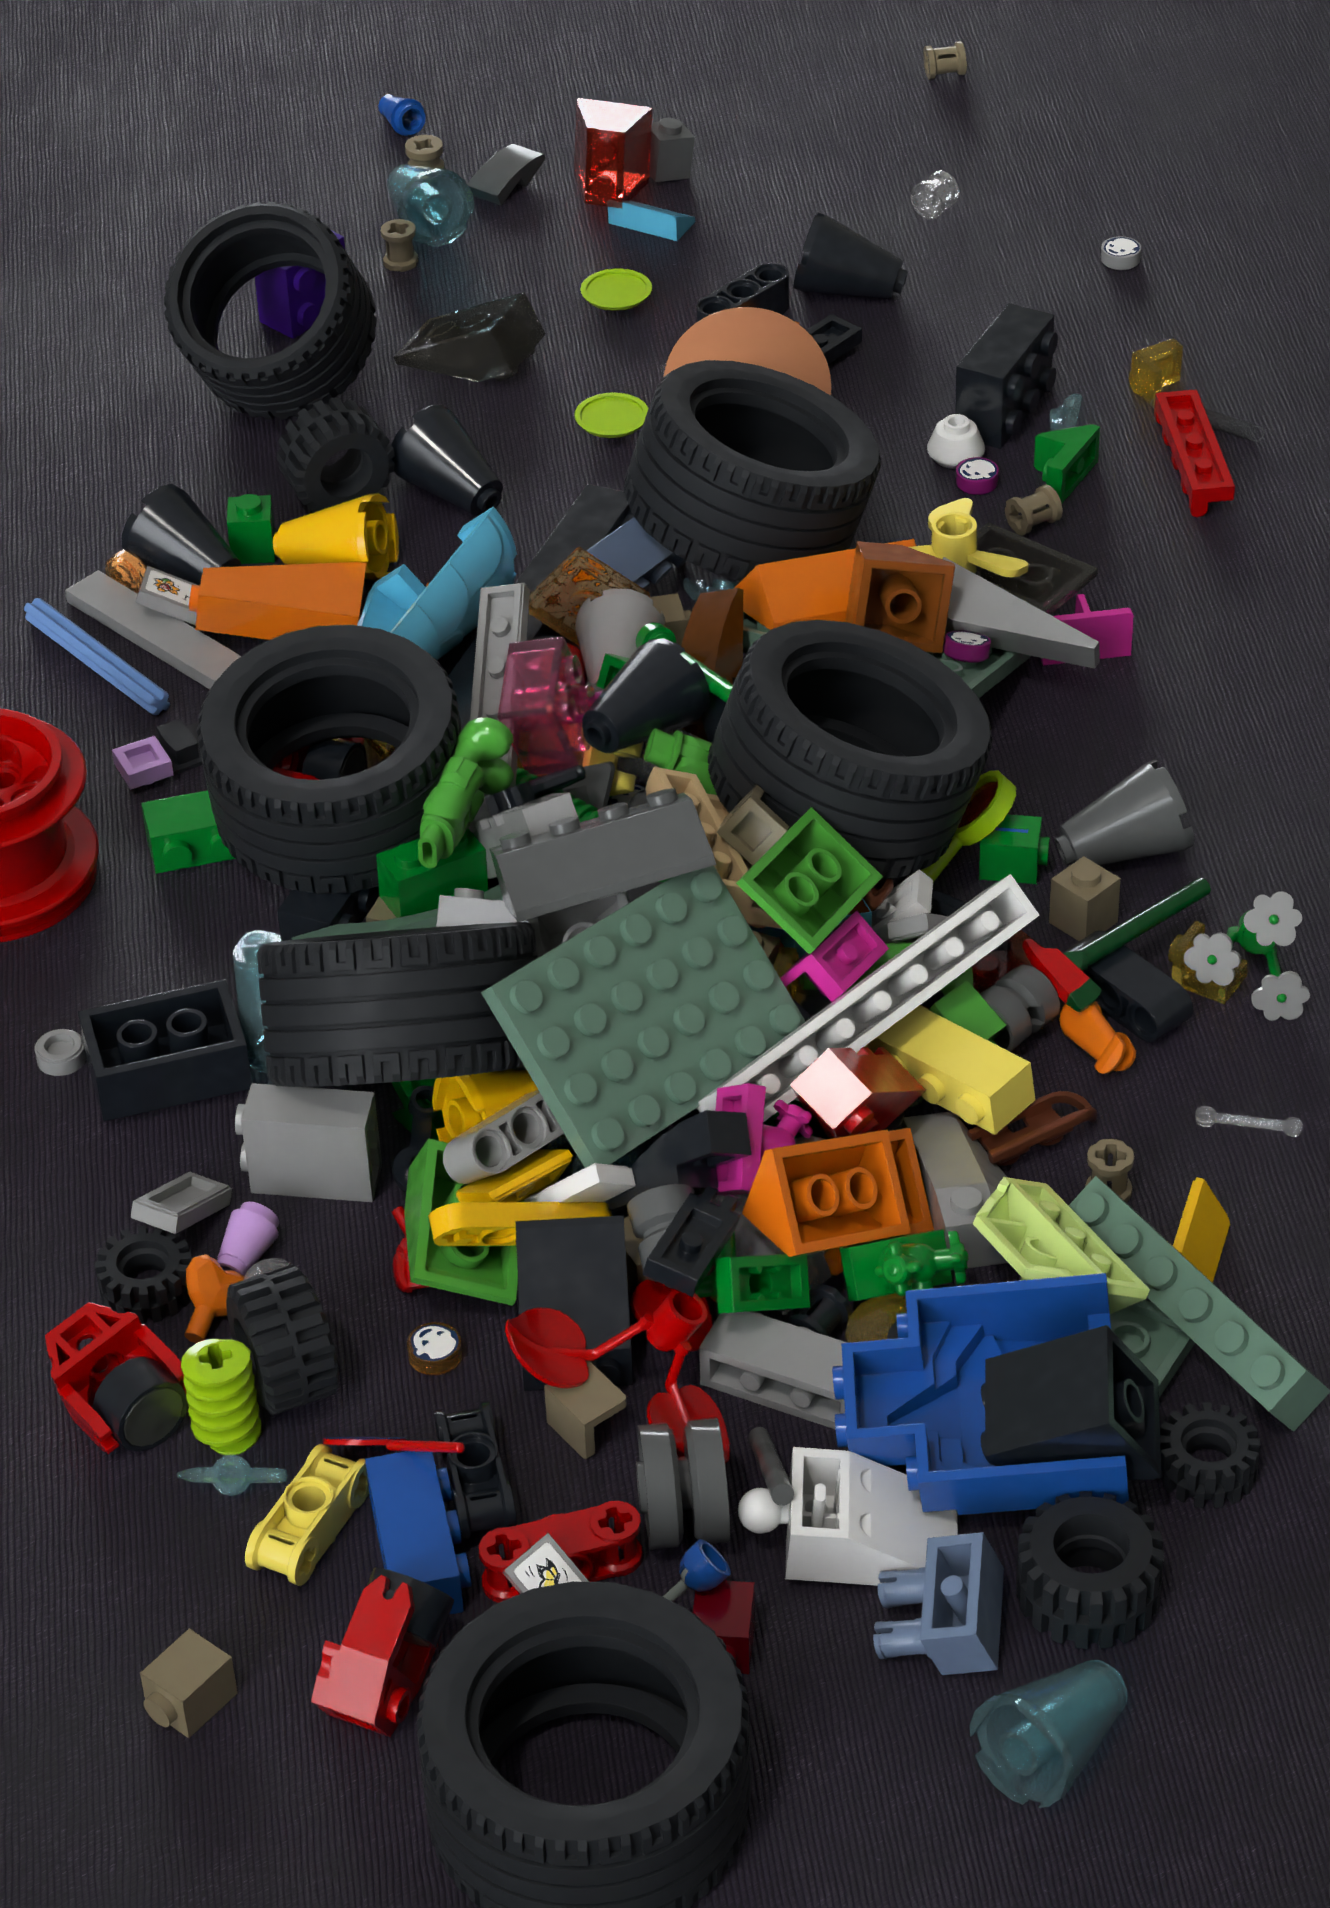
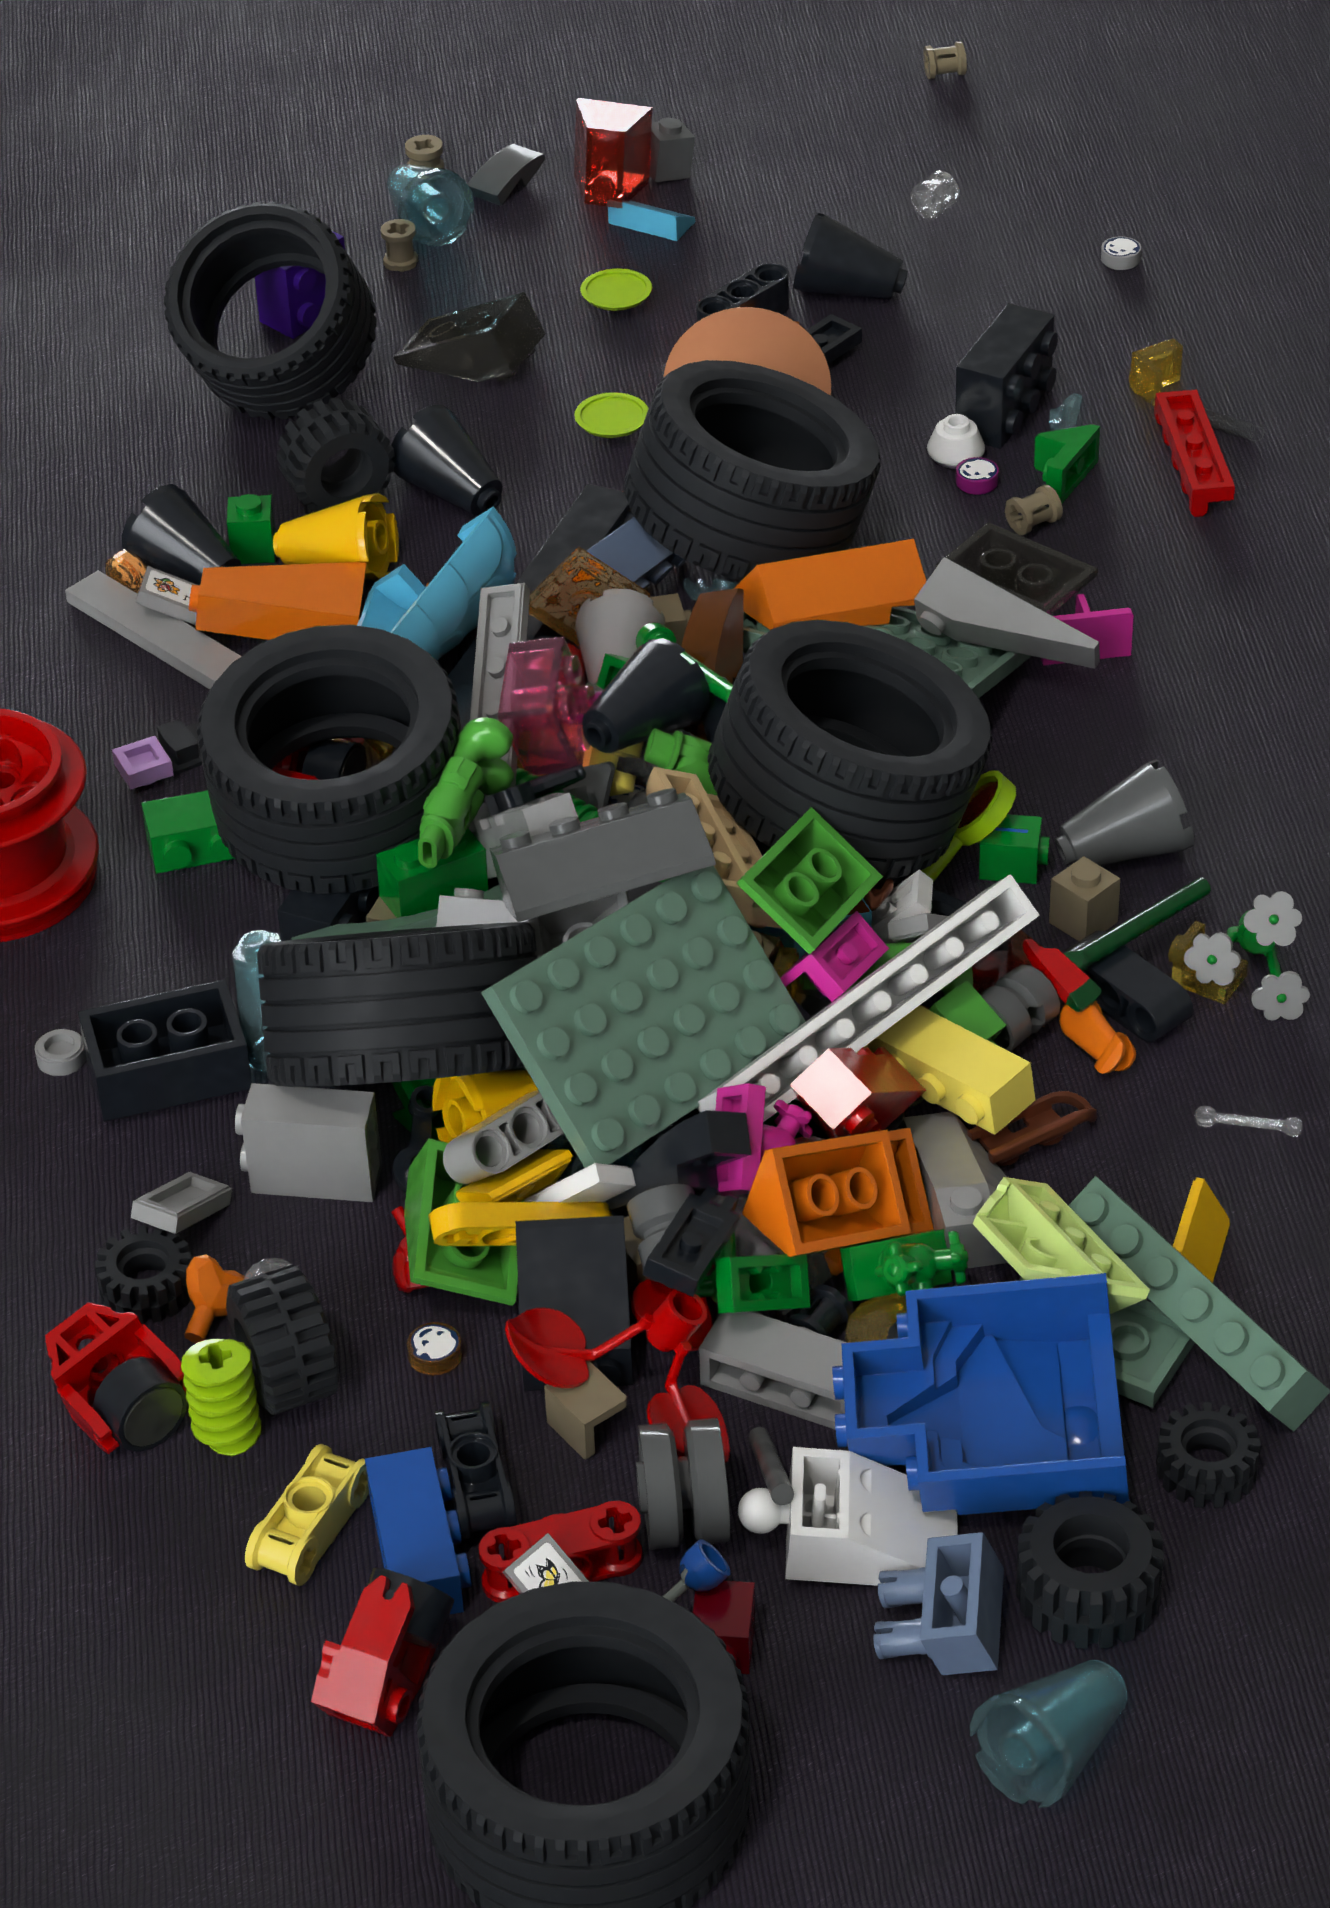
(97, 656): medium blue axle -> none
(188, 1683): dark tan brick -> none
(233, 1475): clear light blue piece -> none
(247, 1236): lavender cone -> none
(399, 1444): red piece -> none
(403, 114): blue cone -> none
(752, 826): dark tan panel -> none
(901, 593): dark orange slope -> none
(956, 539): light yellow piece -> none
(967, 646): magenta tile -> none
(1072, 1403): black slope -> none
(1118, 1173): dark tan bush -> none

